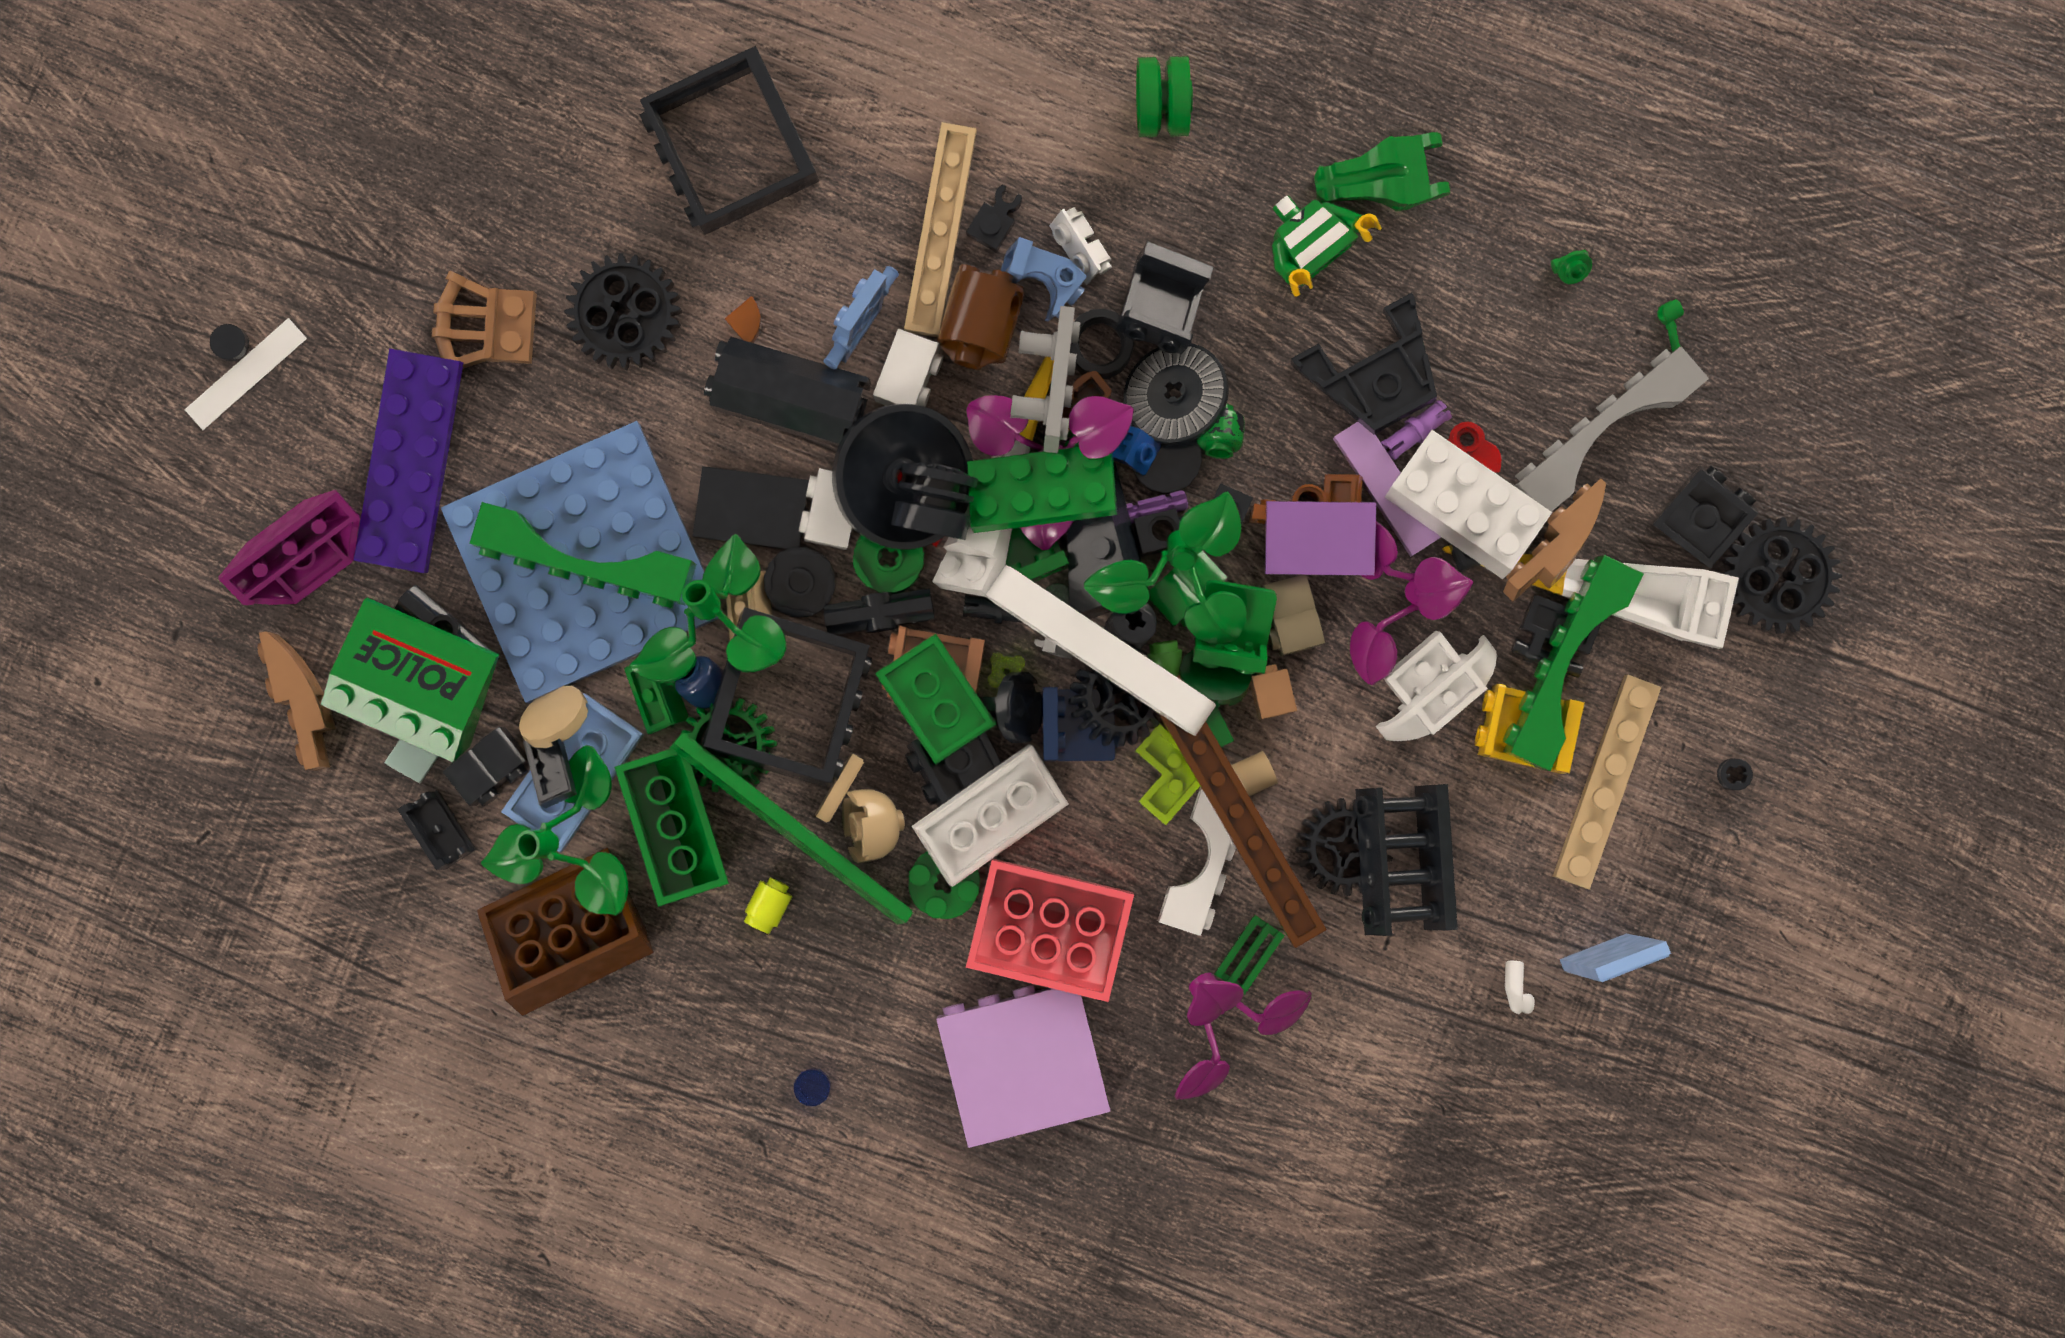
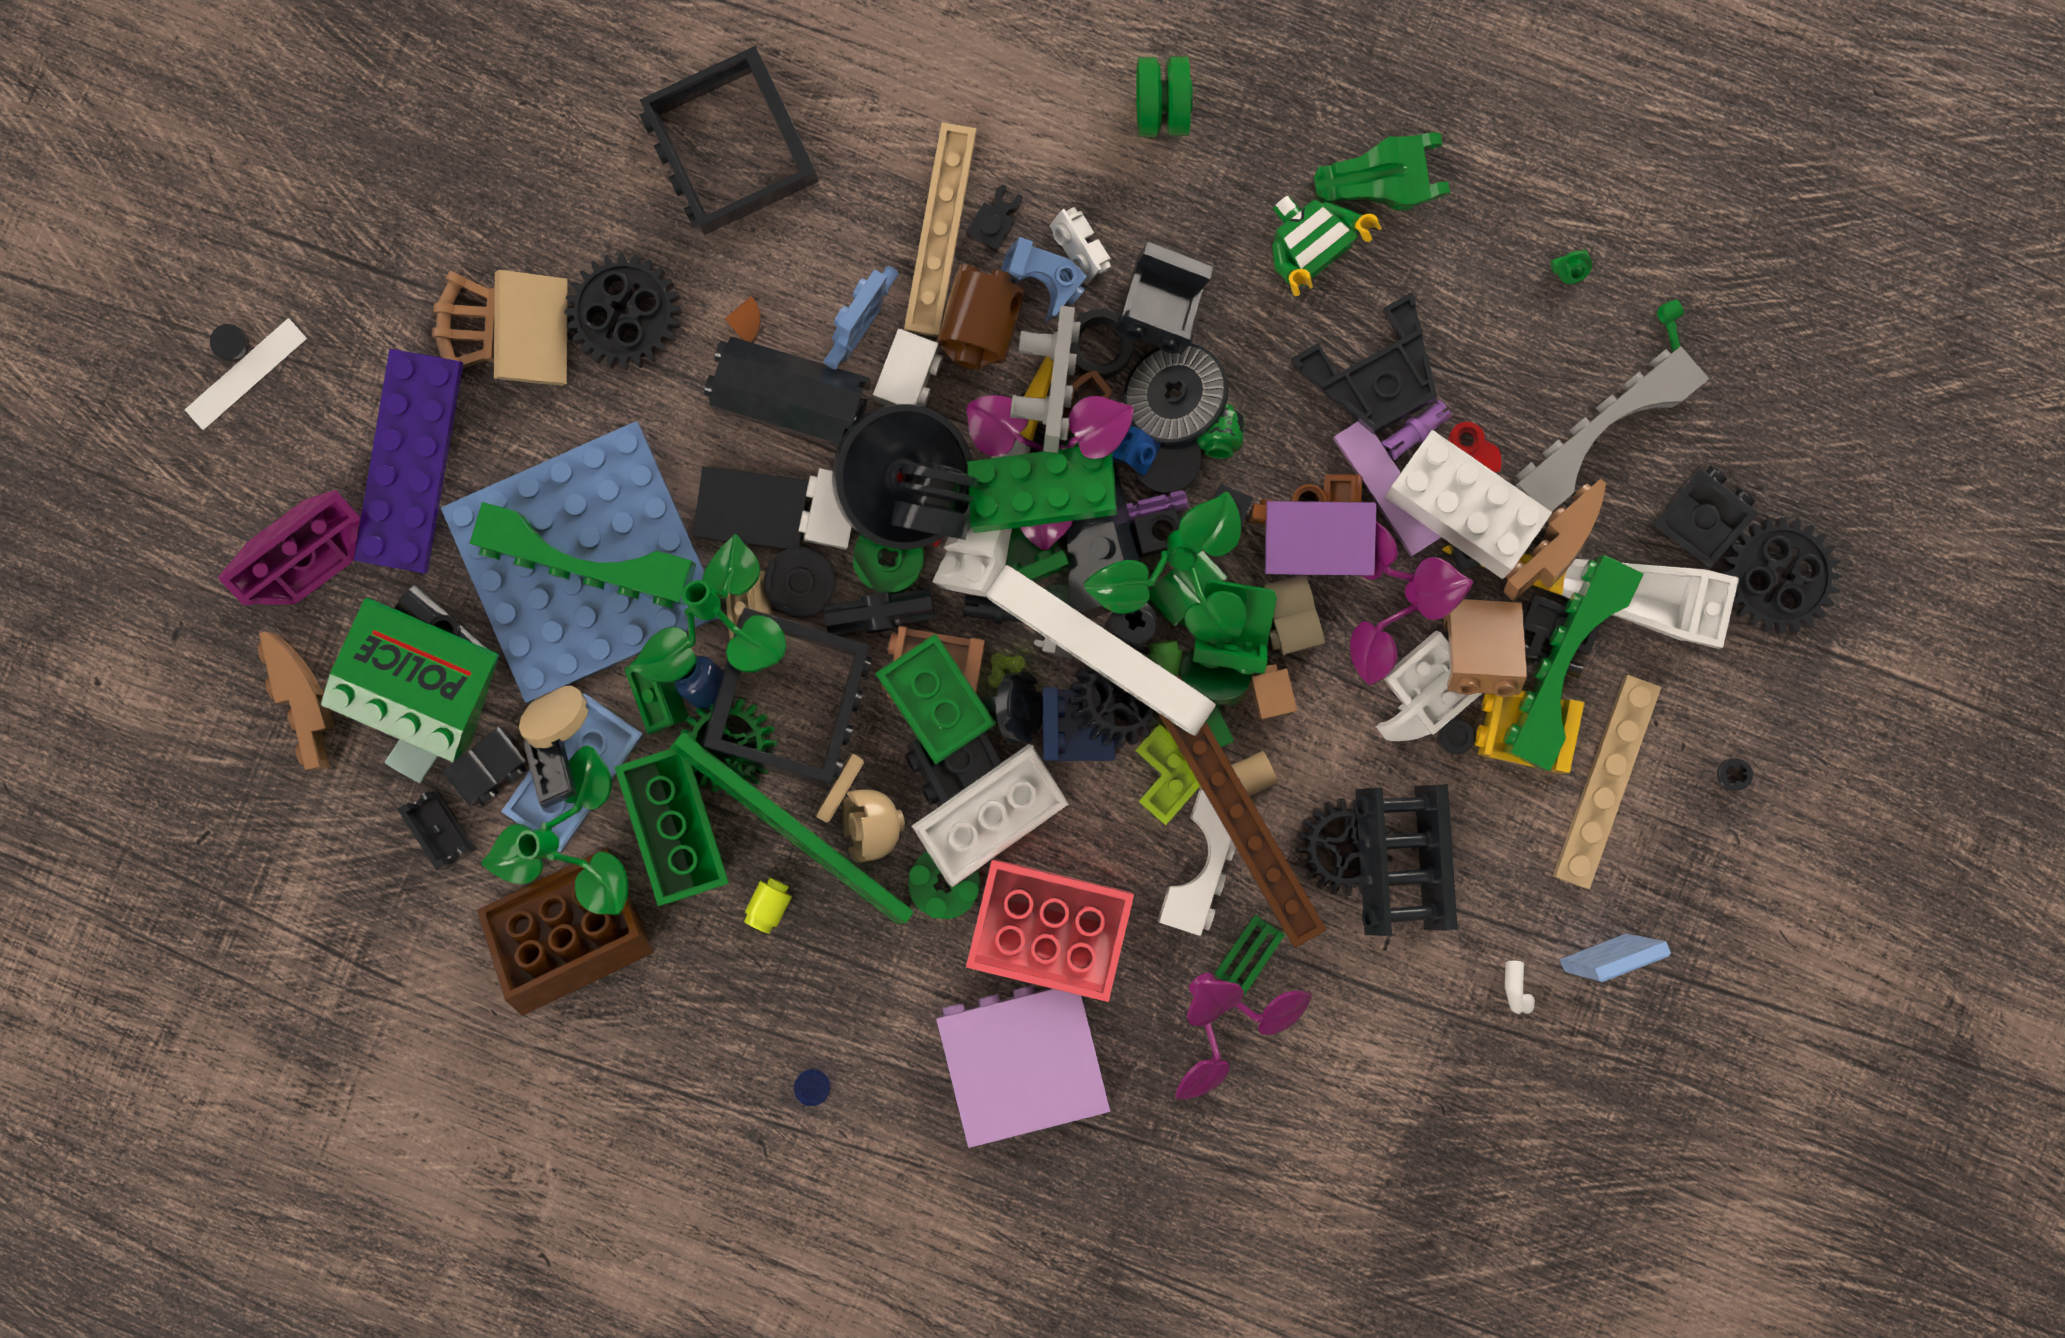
(530, 328): none -> tan tile
(1456, 736): none -> black tile
(1486, 648): none -> medium nougat panel

